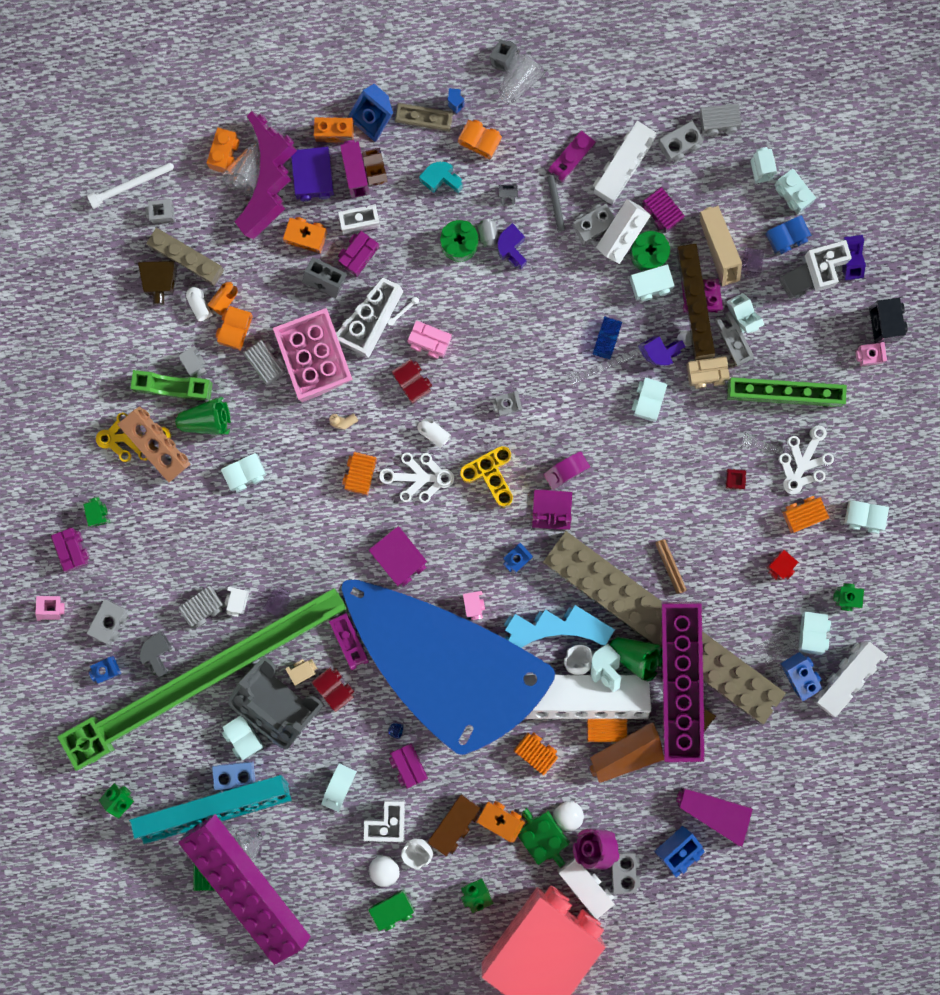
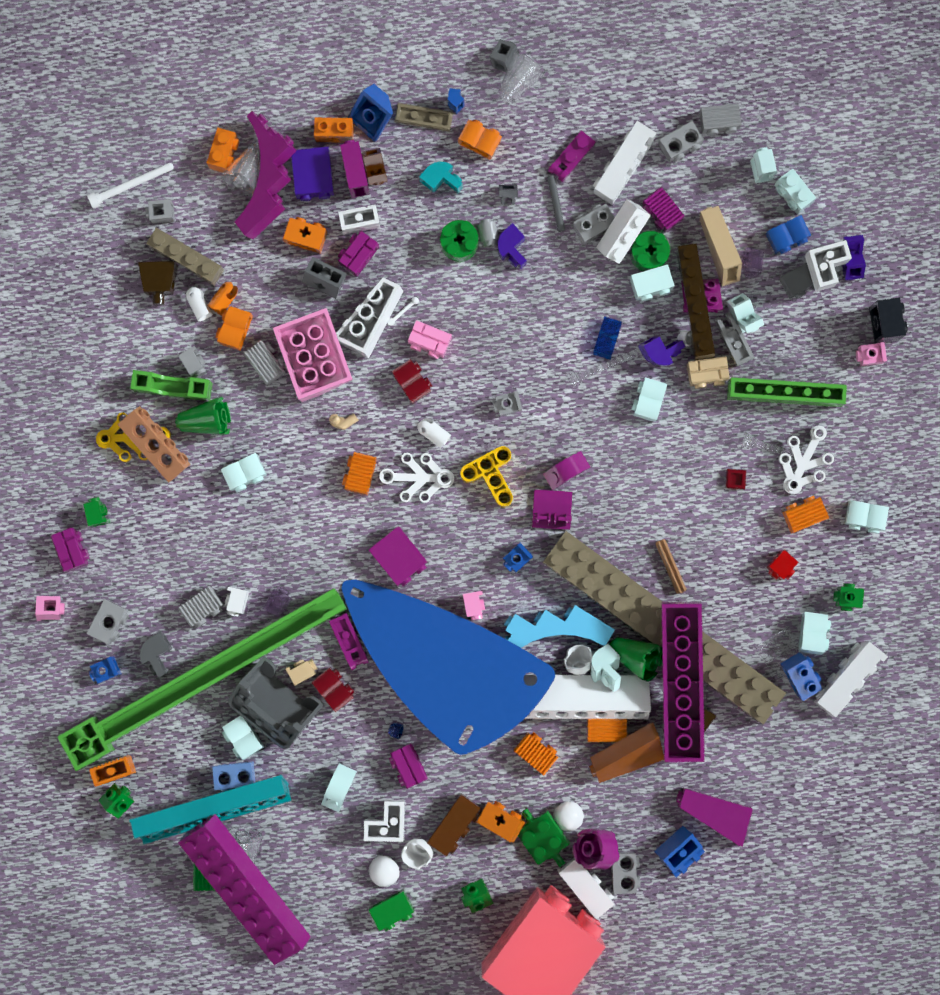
(112, 770): none -> orange brick

